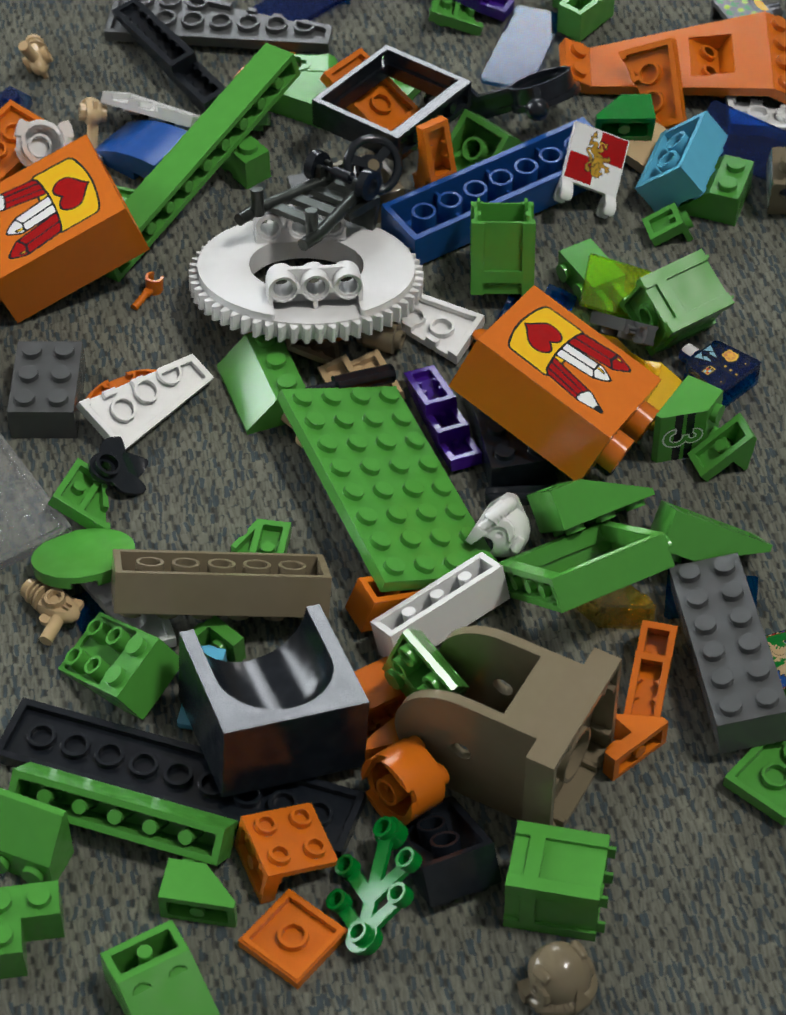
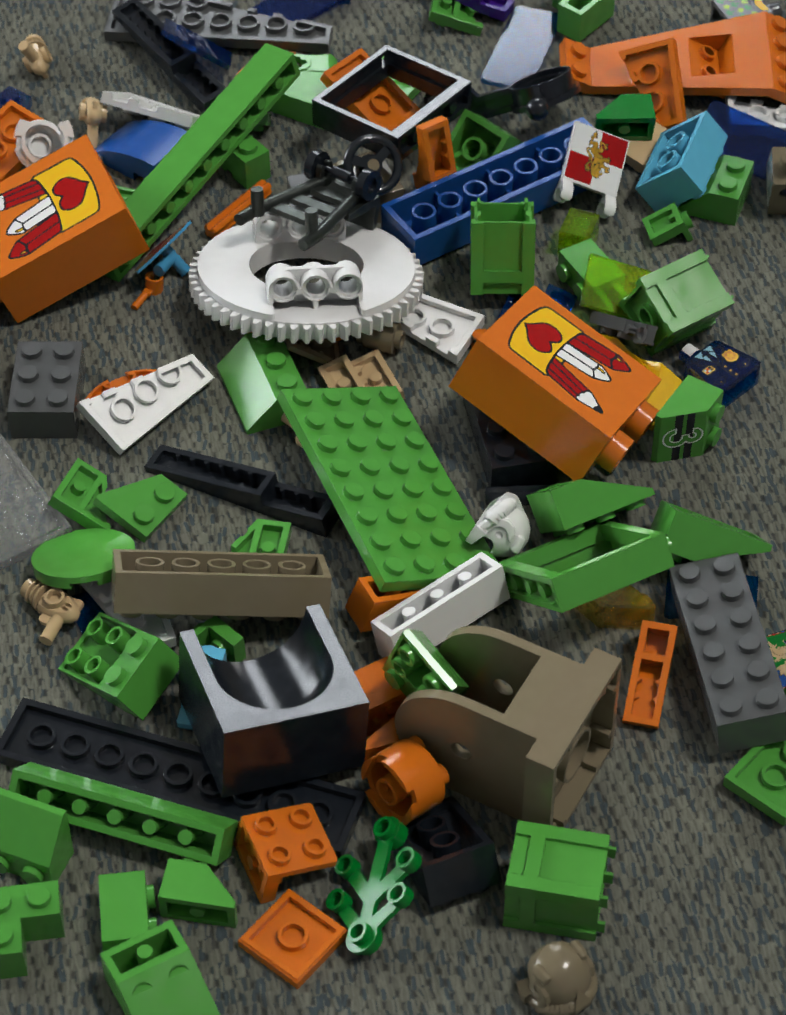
(120, 467): black plate -> none
(125, 906): none -> bright green brick
(142, 505): none -> bright green wing
(170, 257): none -> dark azure shield
(197, 44): none -> clear blue piece
(225, 218): none -> orange axle
(246, 487): none -> black slope
(362, 378): black axle -> none
(442, 418): dark purple slope -> none
(578, 227): none -> clear neon green brick
(634, 740): orange slope -> none
(728, 444): bright green slope -> none

